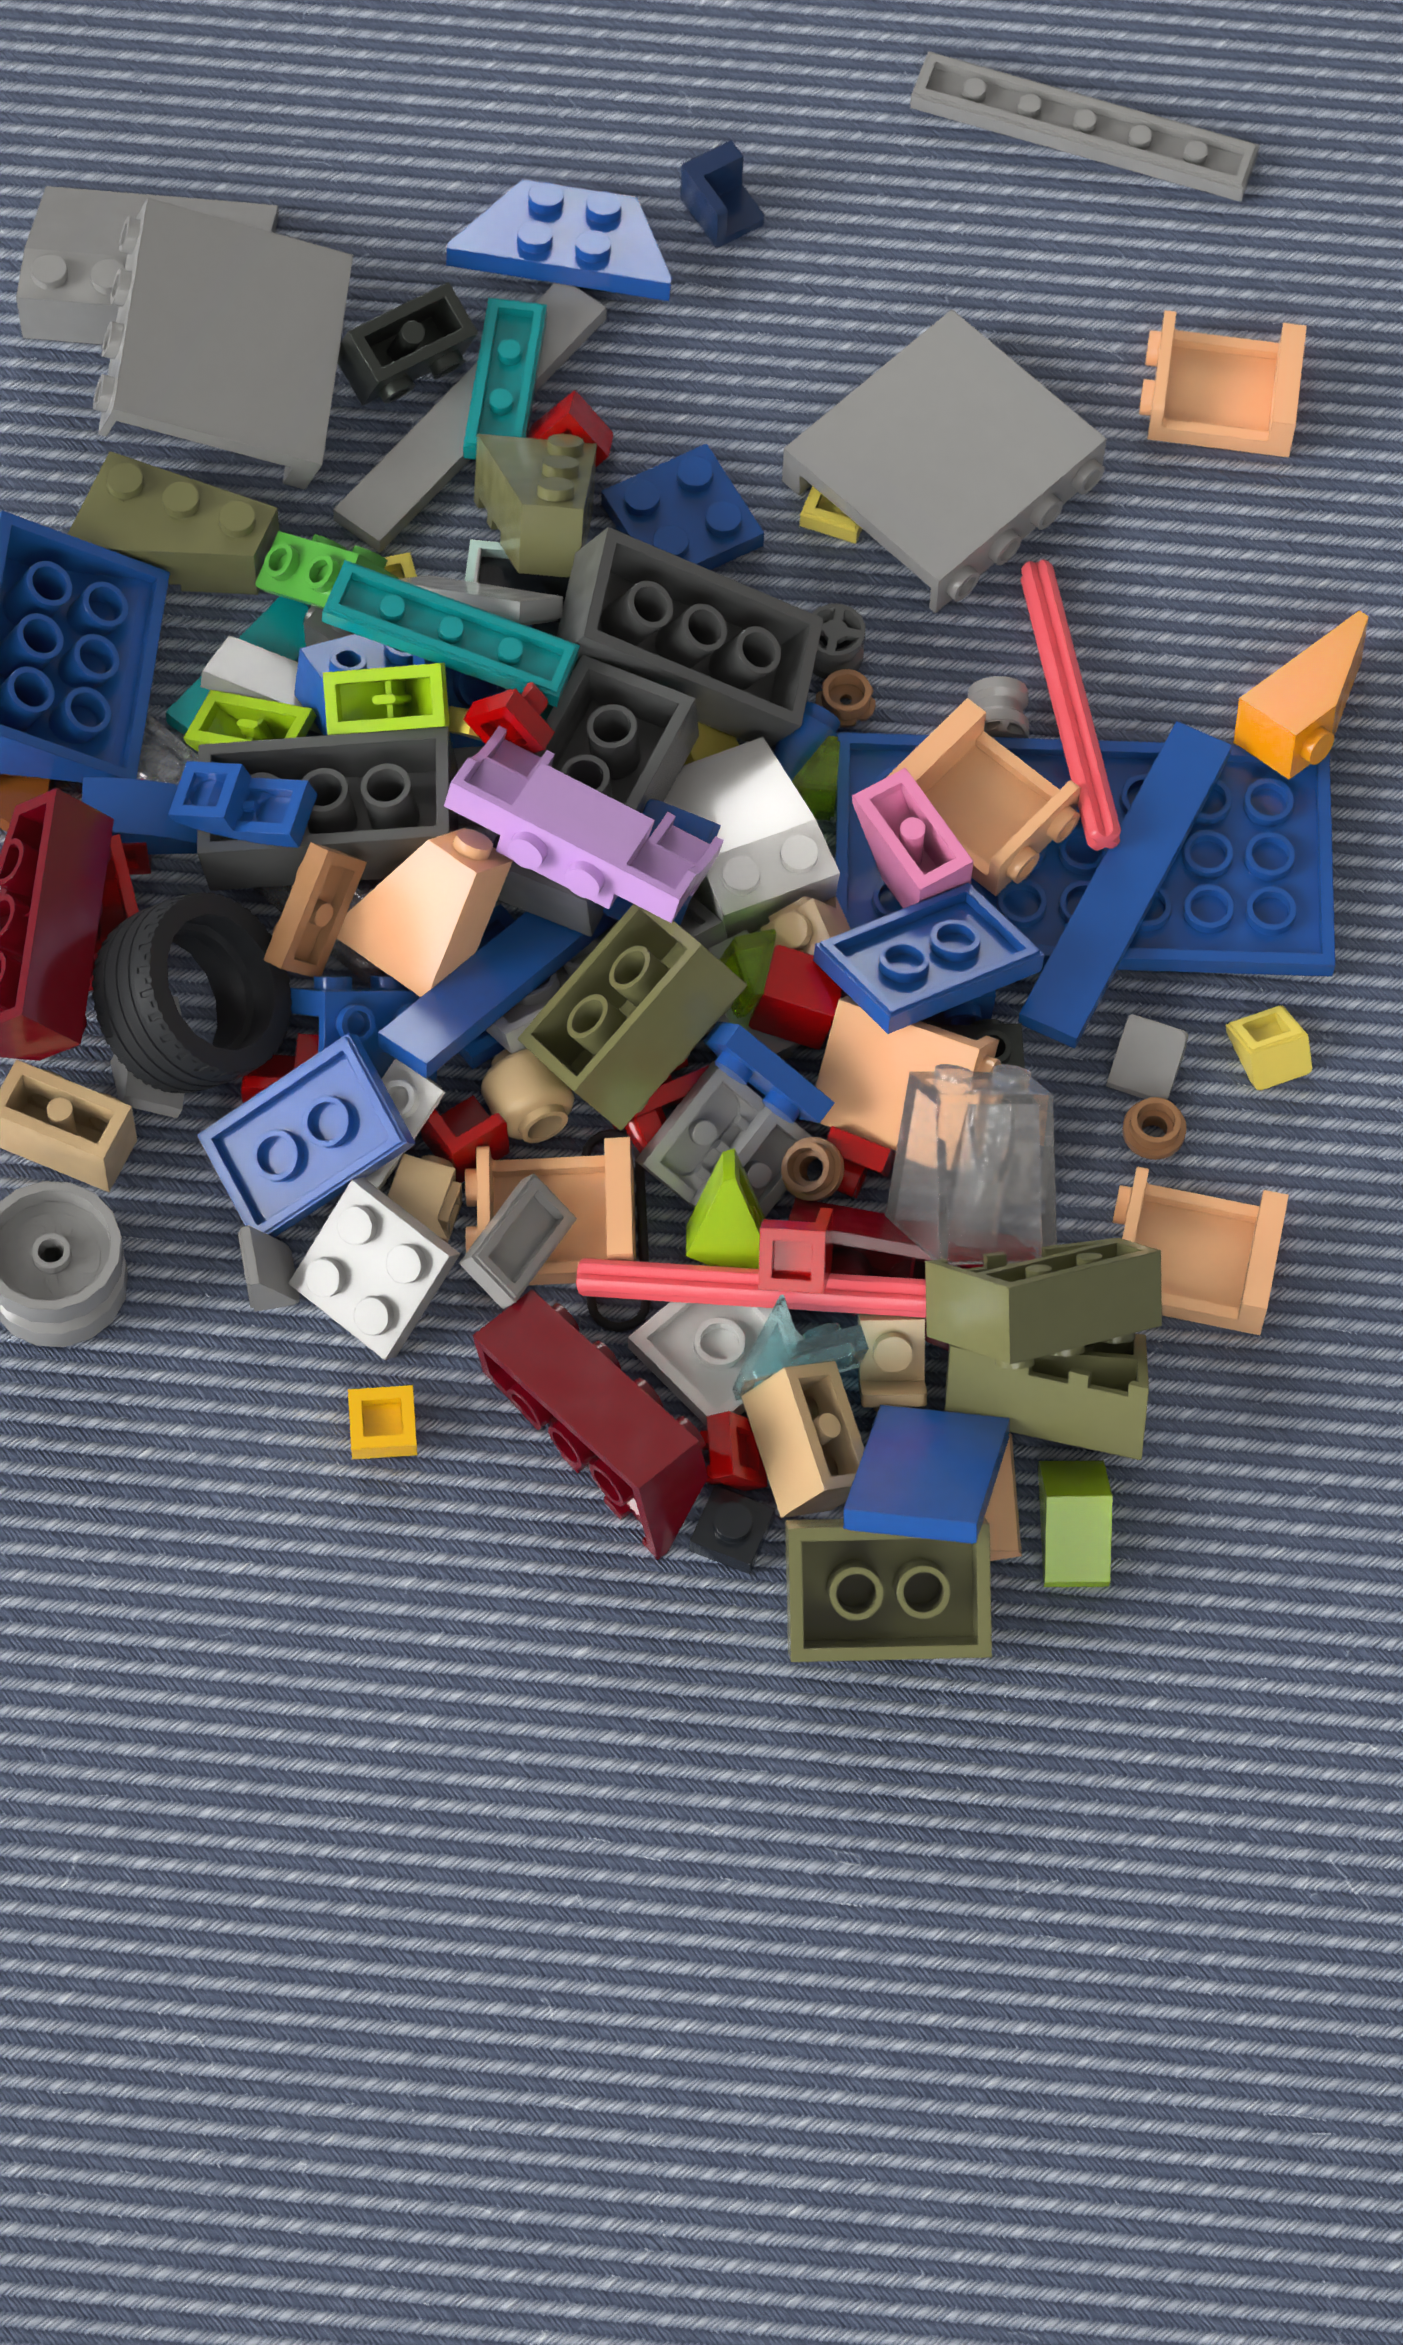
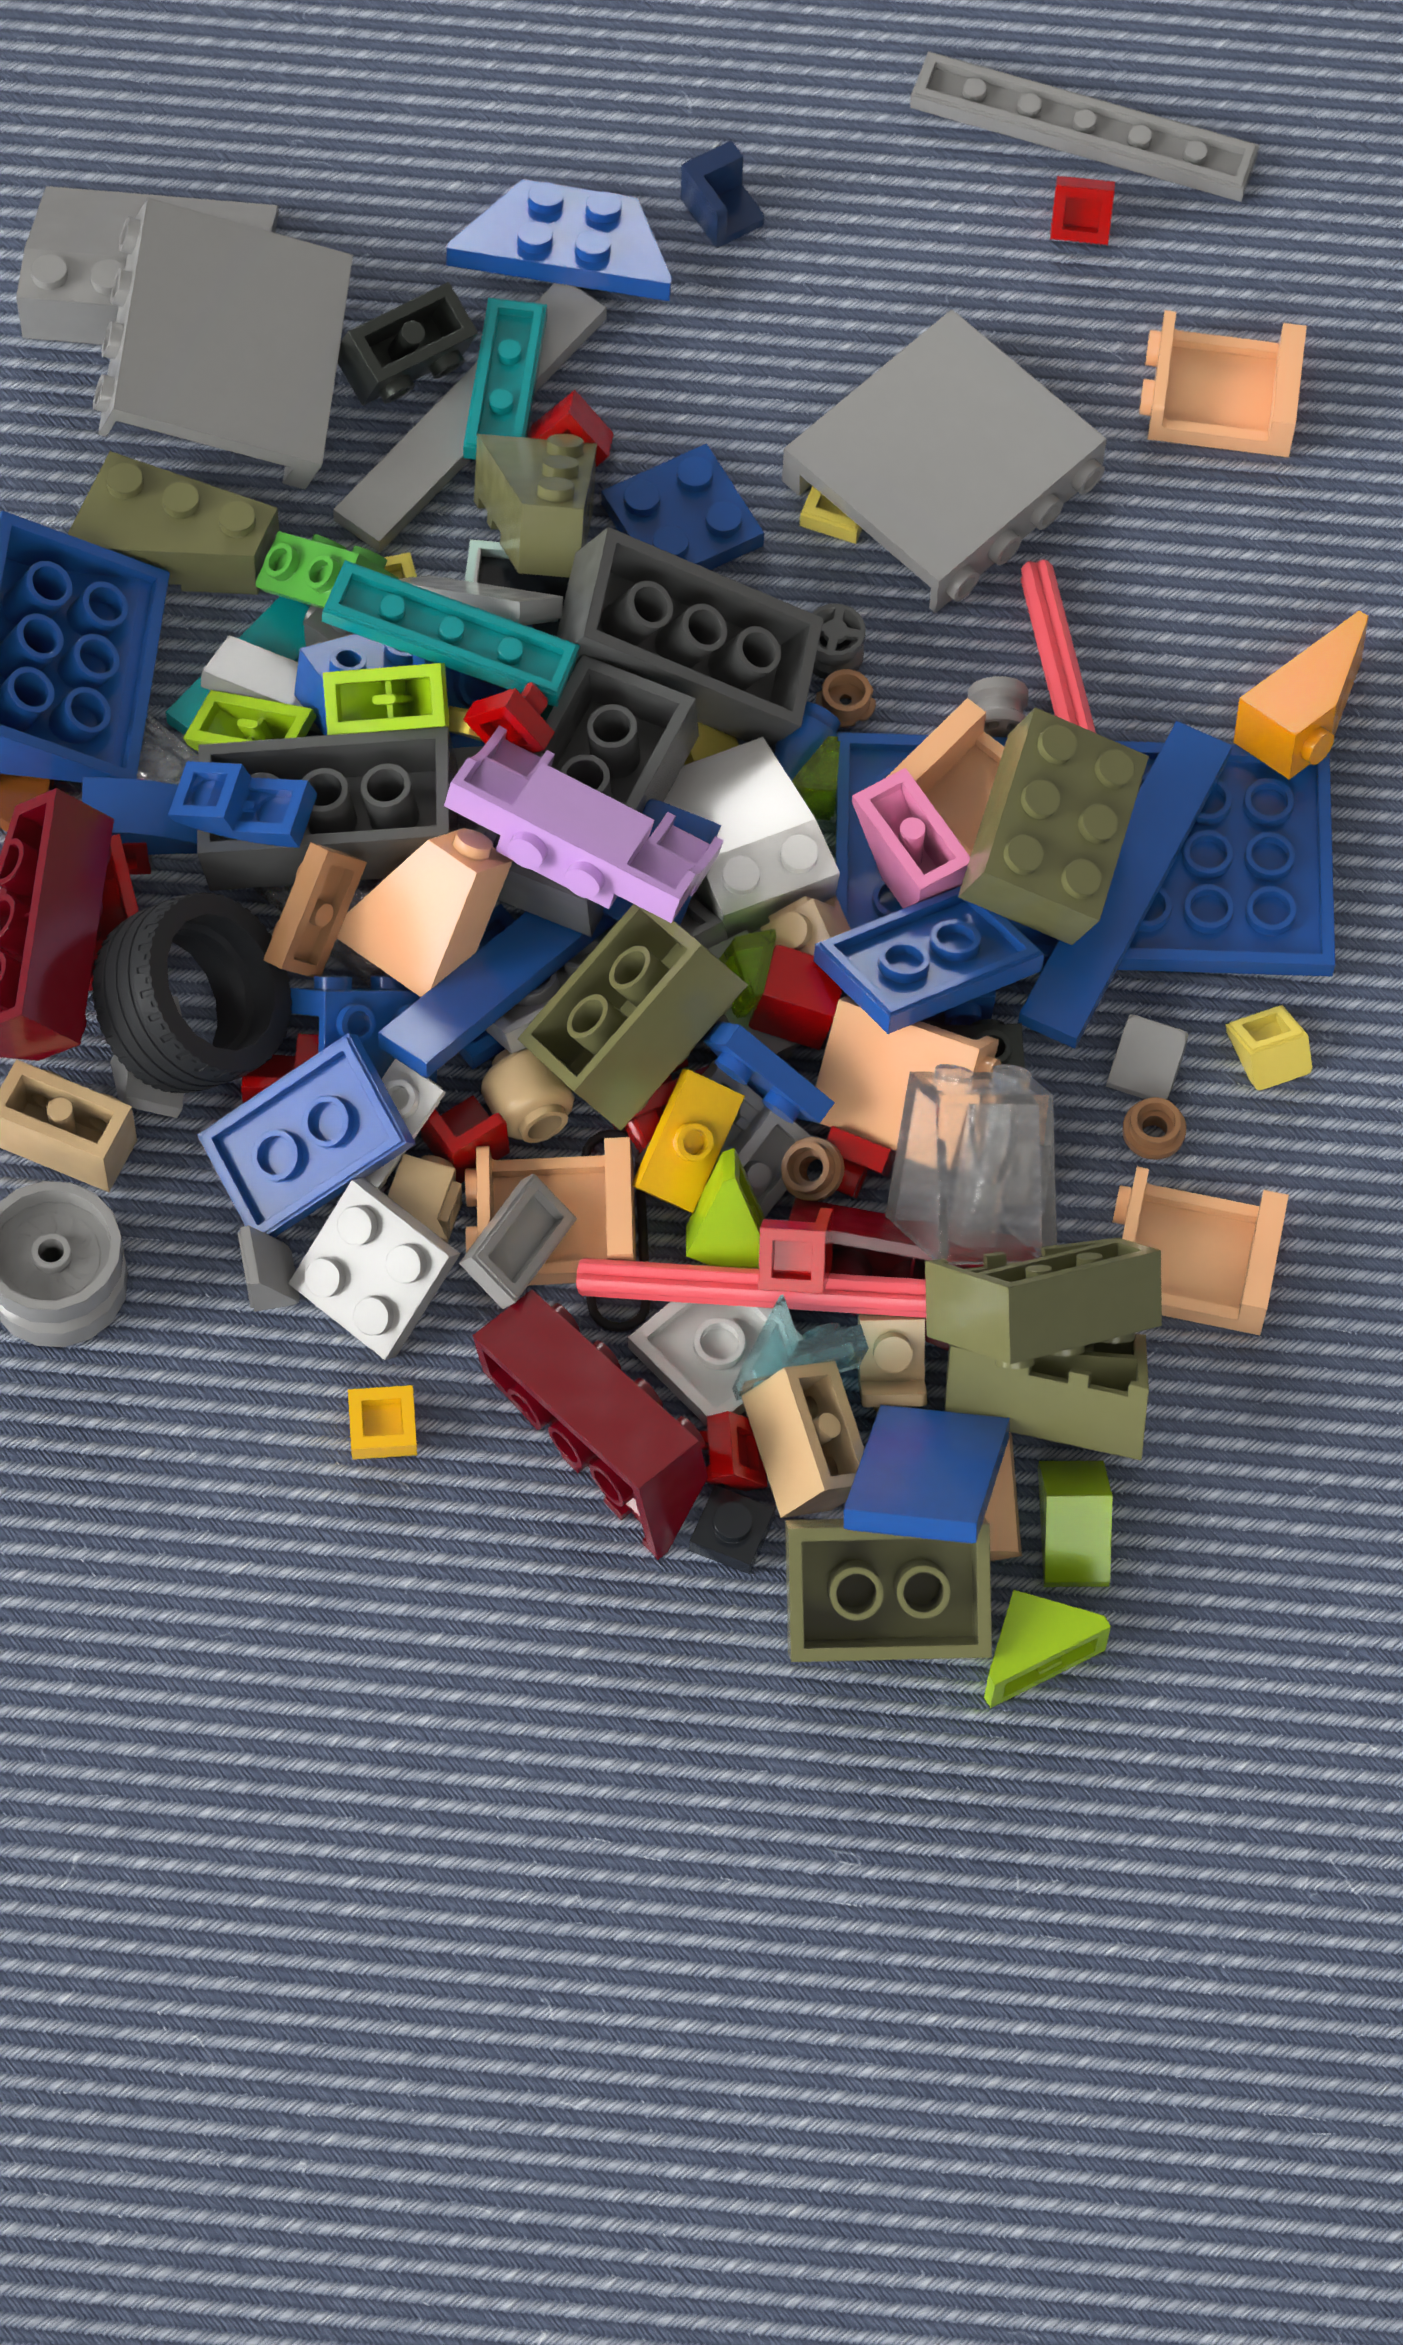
(687, 1140): none -> yellow plate
(1041, 1642): none -> lime slope
(1053, 826): none -> olive brick
(1082, 210): none -> red tile

